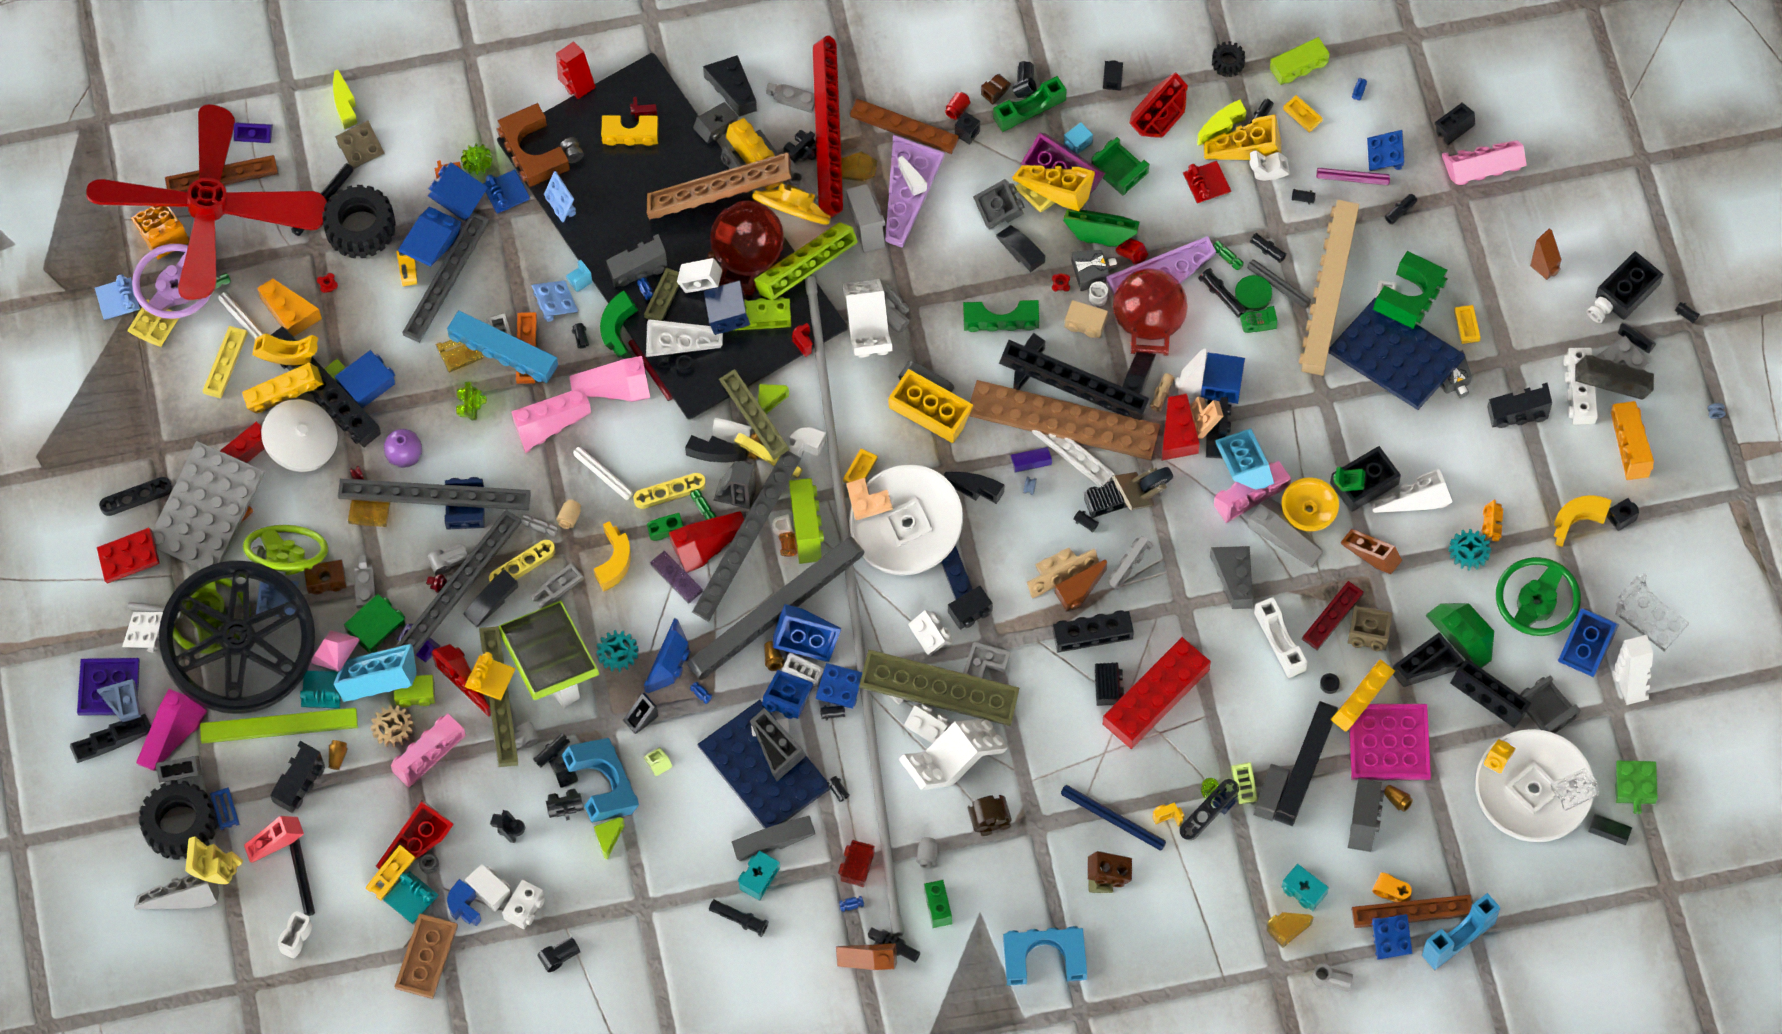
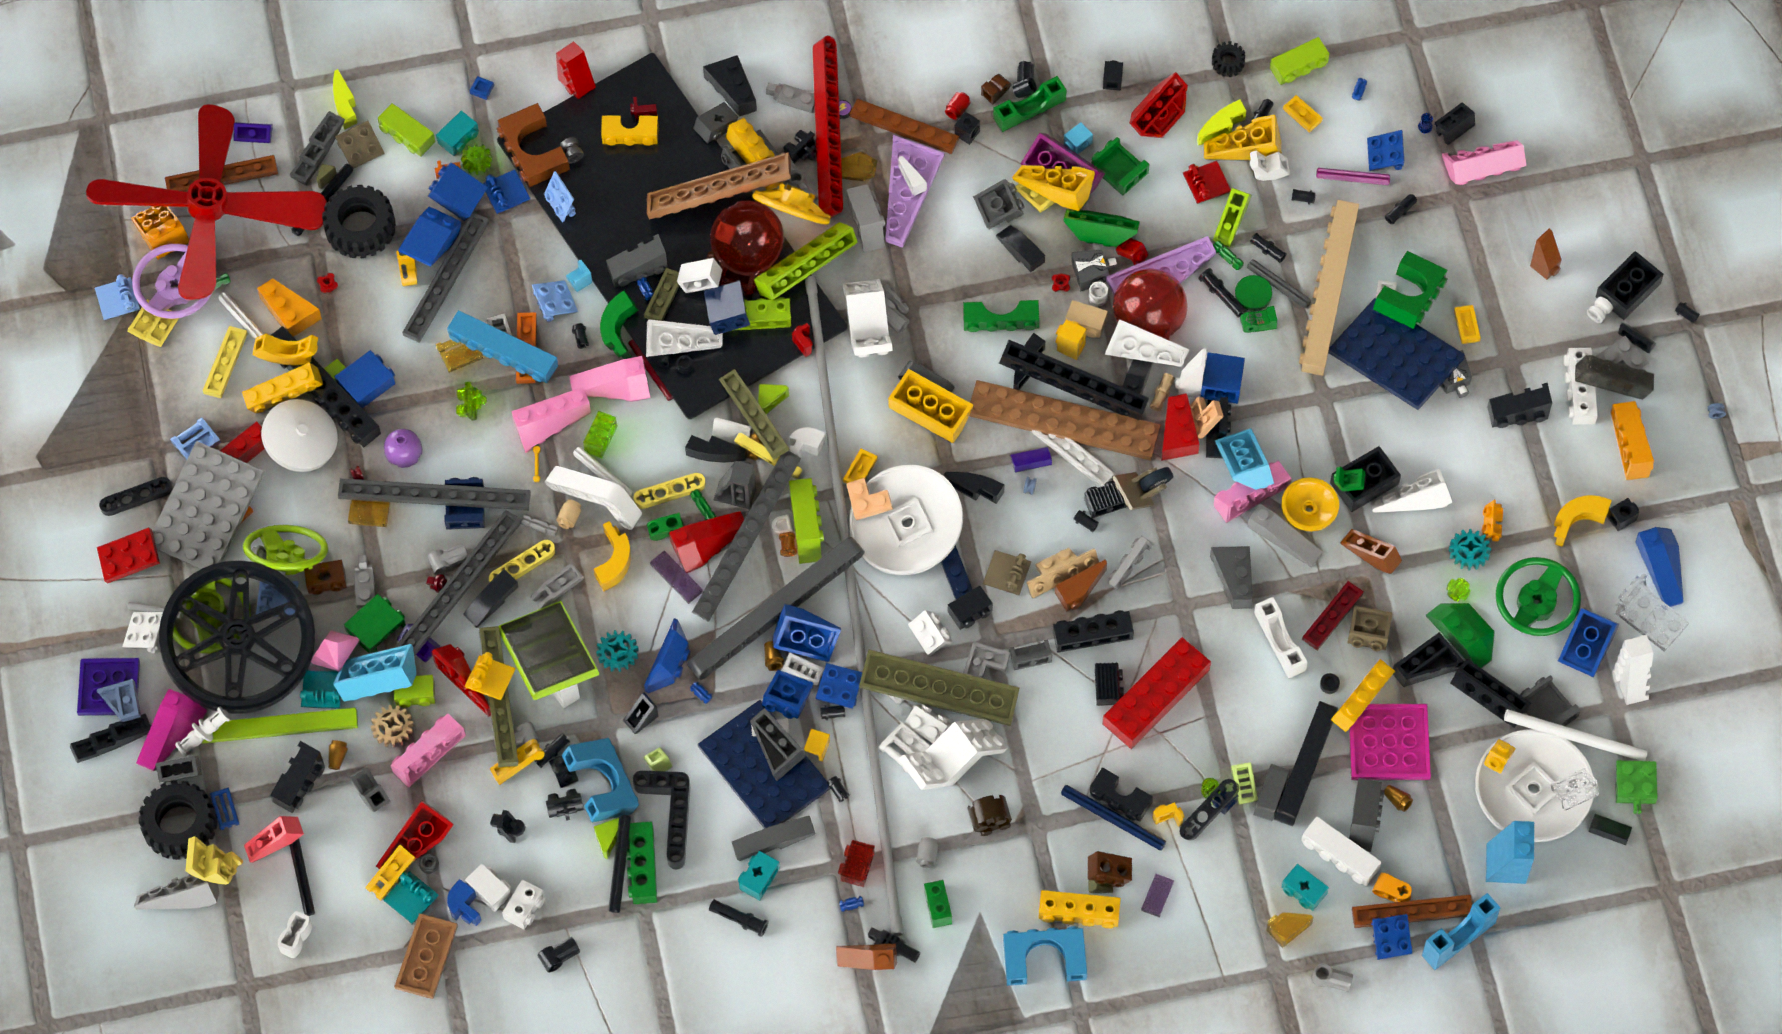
(203, 731): none -> white piece
(206, 437): none -> light blue plate
(318, 147): none -> dark grey slope
(325, 175): none -> olive slope
(369, 790): none -> dark grey brick
(406, 130): none -> lime brick
(457, 133): none -> teal brick
(481, 88): none -> blue tile
(526, 754): none -> yellow plate
(536, 449): none -> yellow hinge
(596, 491): none -> white beam
(600, 434): none -> clear neon green brick
(619, 863): none -> black axle
(646, 892): none -> green brick
(676, 811): none -> black beam
(817, 743): none -> yellow panel
(844, 109): none -> tile
(906, 740): none -> white plate
(1007, 572): none -> dark tan hinge
(1031, 655): none -> dark grey hinge
(1071, 339): none -> yellow brick
(1079, 908): none -> yellow brick
(1132, 805): none -> black arch
(1142, 345): none -> white wing
(1157, 895): none -> clear purple tile
(1232, 216): none -> lime slope
(1341, 851): none -> white brick
(1425, 125): none -> clear blue pin
(1458, 589): none -> clear neon green gear
(1511, 854): none -> dark azure slope
(1575, 735): none -> white piece
(1662, 561): none -> blue wedge

